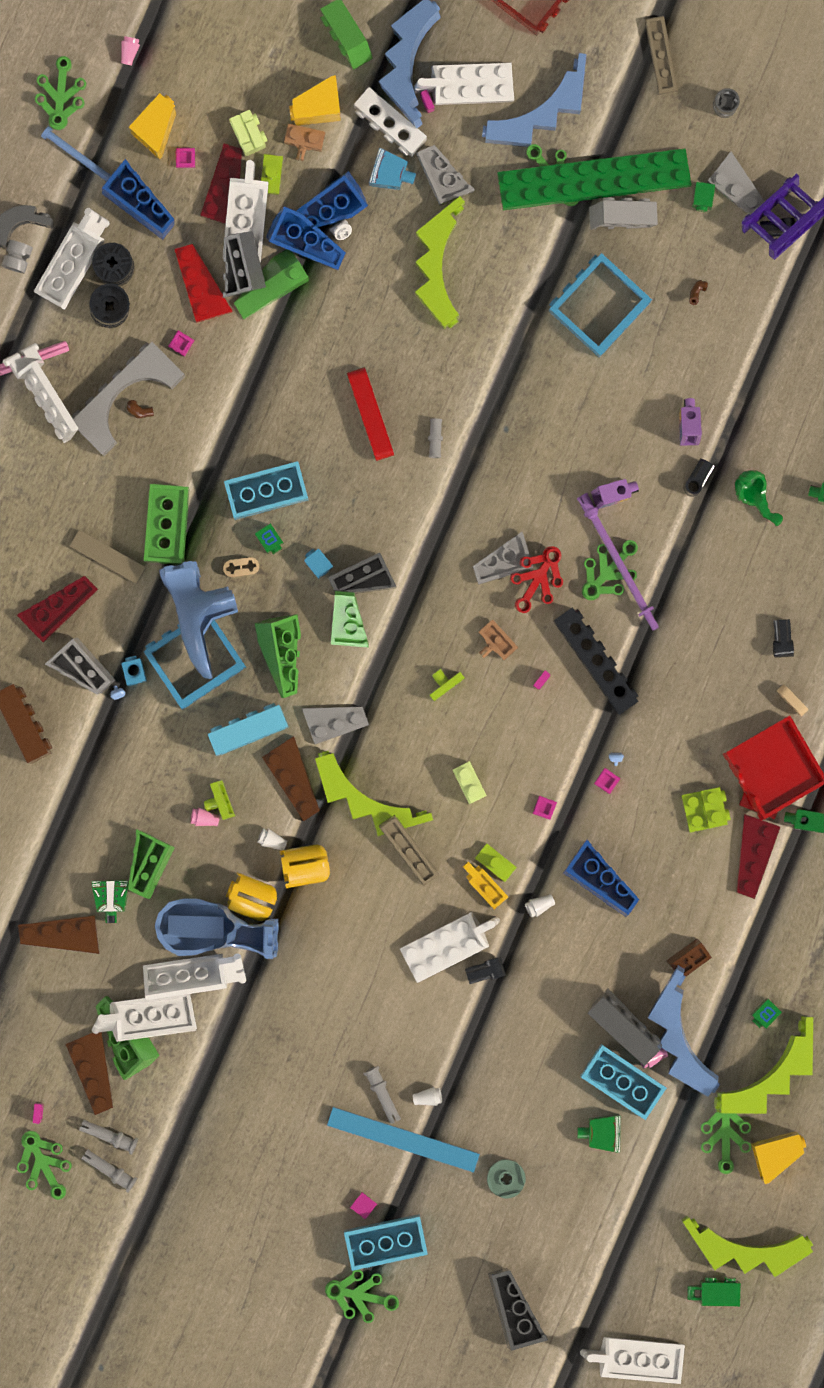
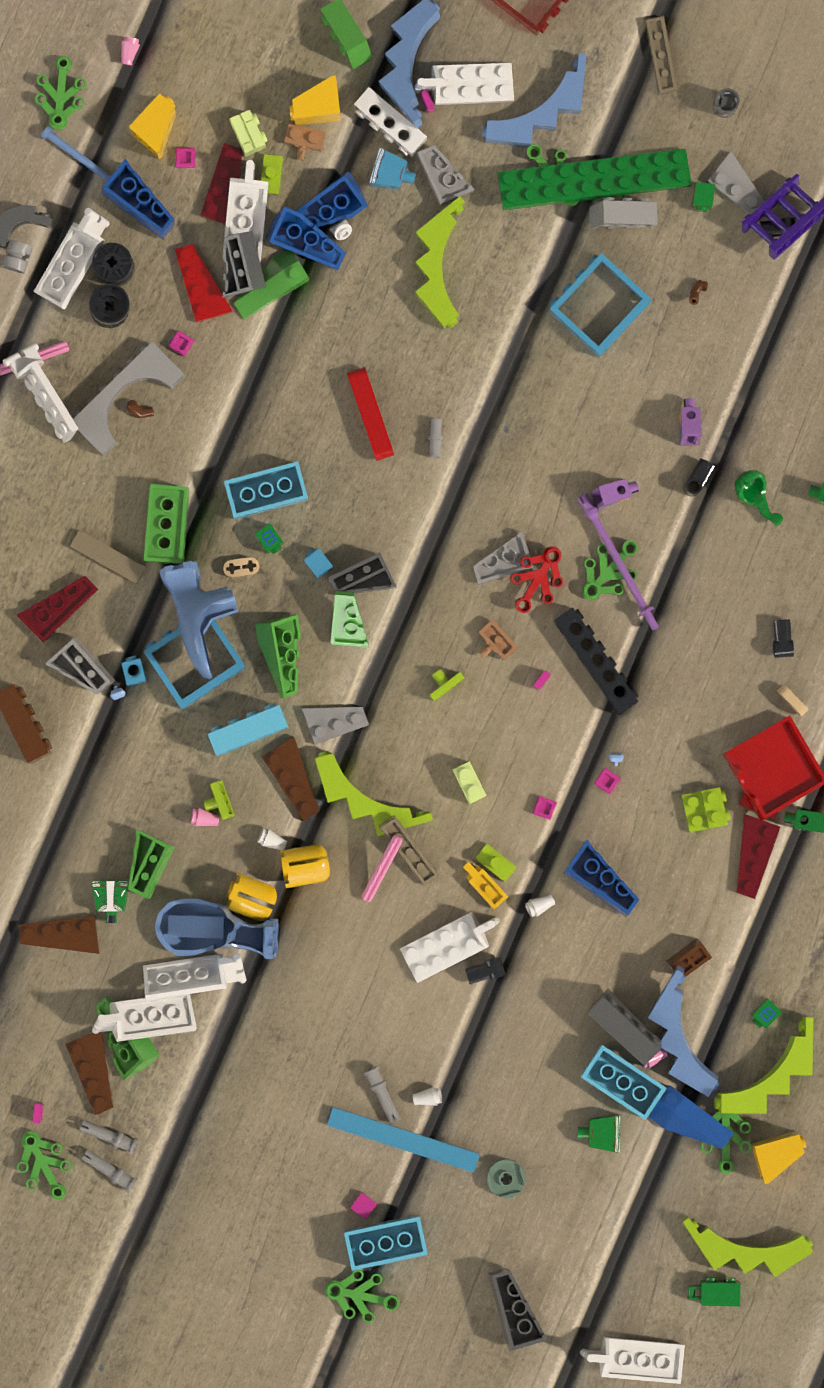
(382, 868): none -> bright pink axle
(682, 1116): none -> blue wedge

